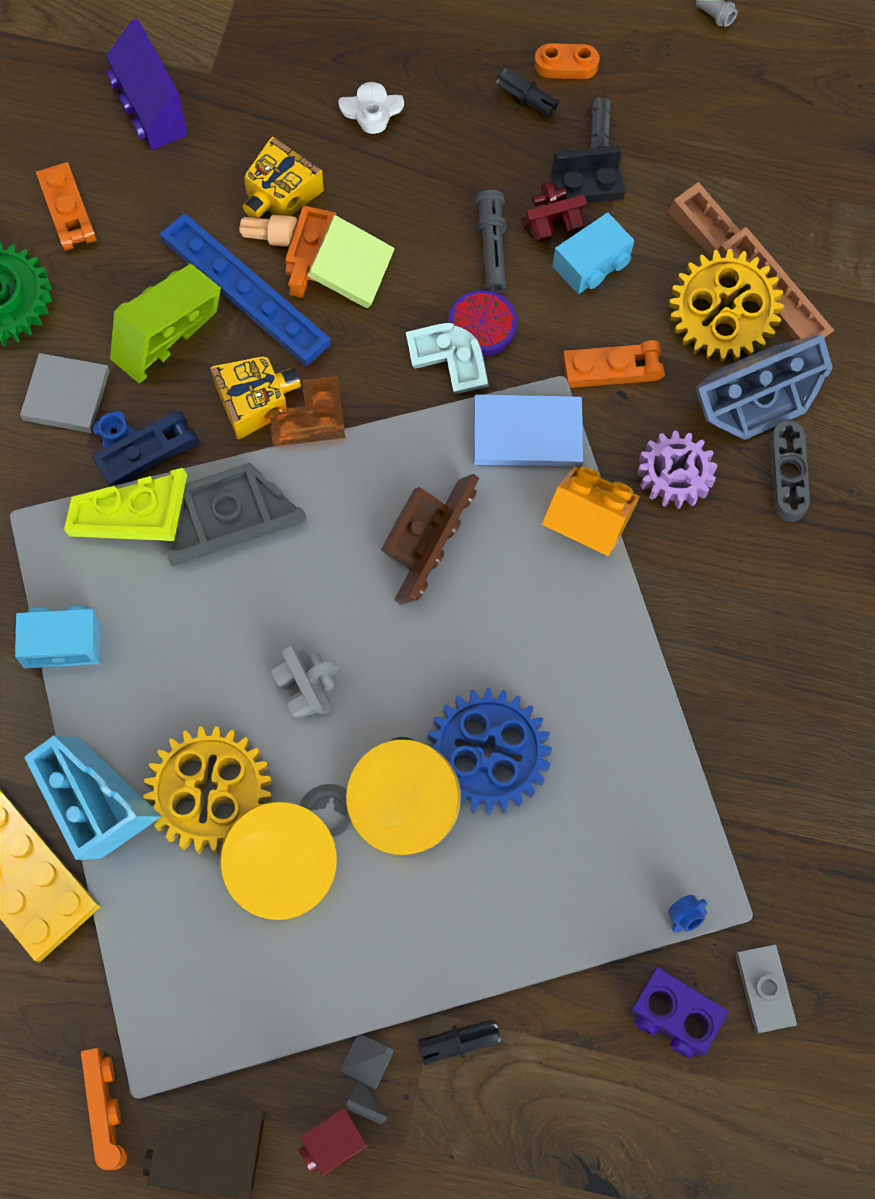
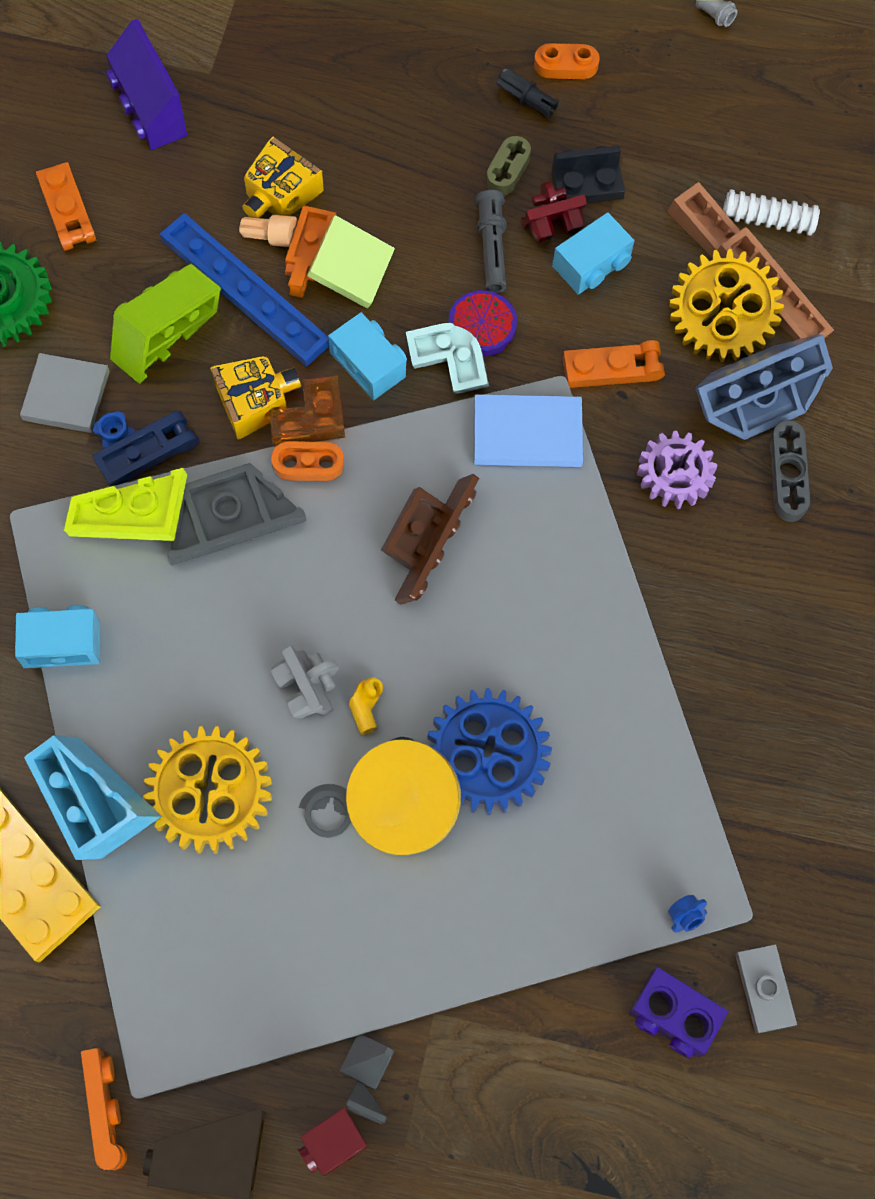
(278, 860): yellow piece -> none
(308, 461): none -> orange plate
(362, 703): none -> yellow arm
(368, 355): none -> medium azure brick
(371, 107): white plate -> none
(459, 1041): black axle -> none
(503, 163): none -> olive beam
(591, 509): light orange slope -> none
(600, 122): dark grey axle -> none
(771, 212): none -> white piece

